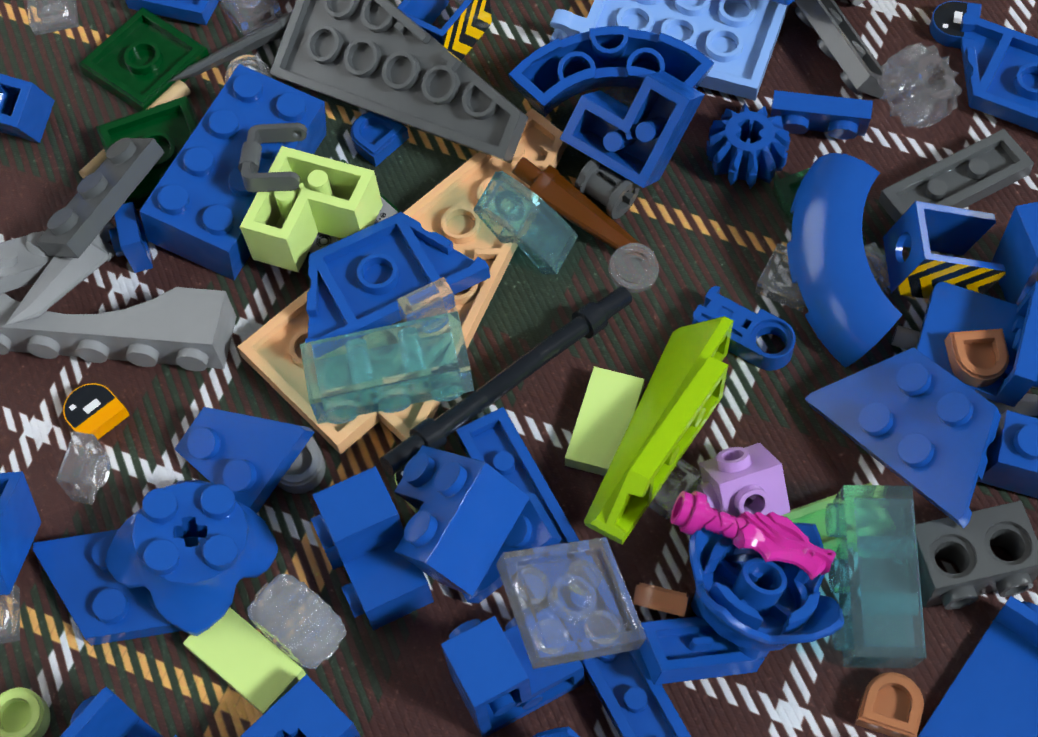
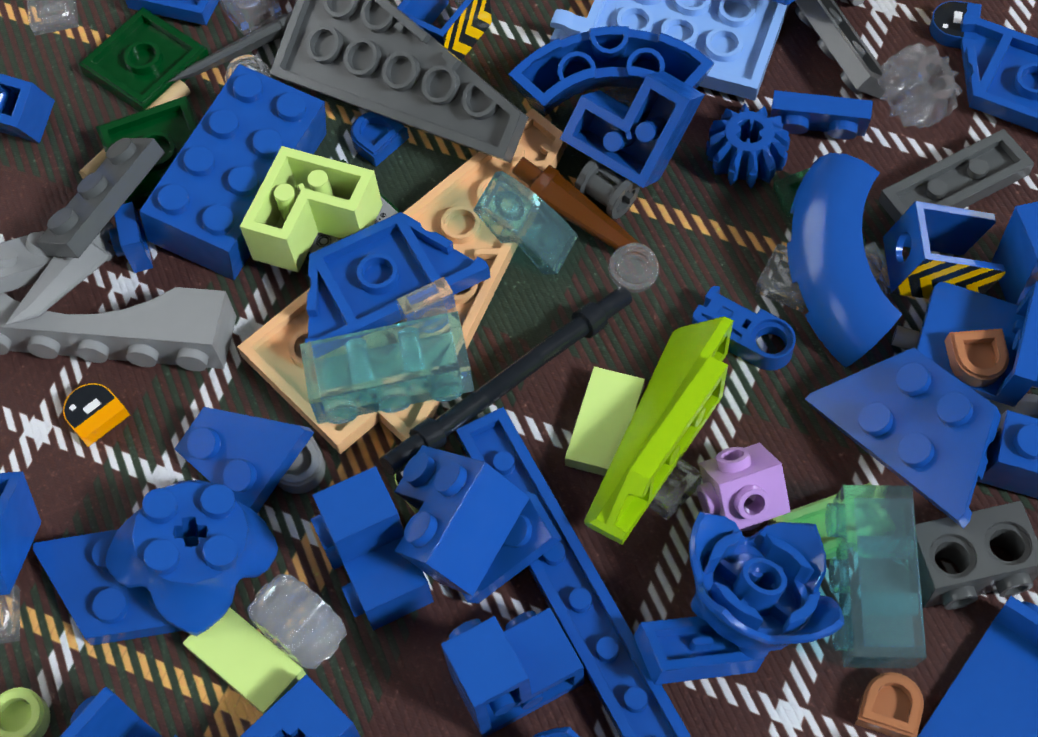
(83, 468): clear plate -> none
(251, 157): dark grey piece -> none
(570, 602): clear plate -> none
(663, 599): nougat tile -> none
(769, 534): dark pink piece -> none

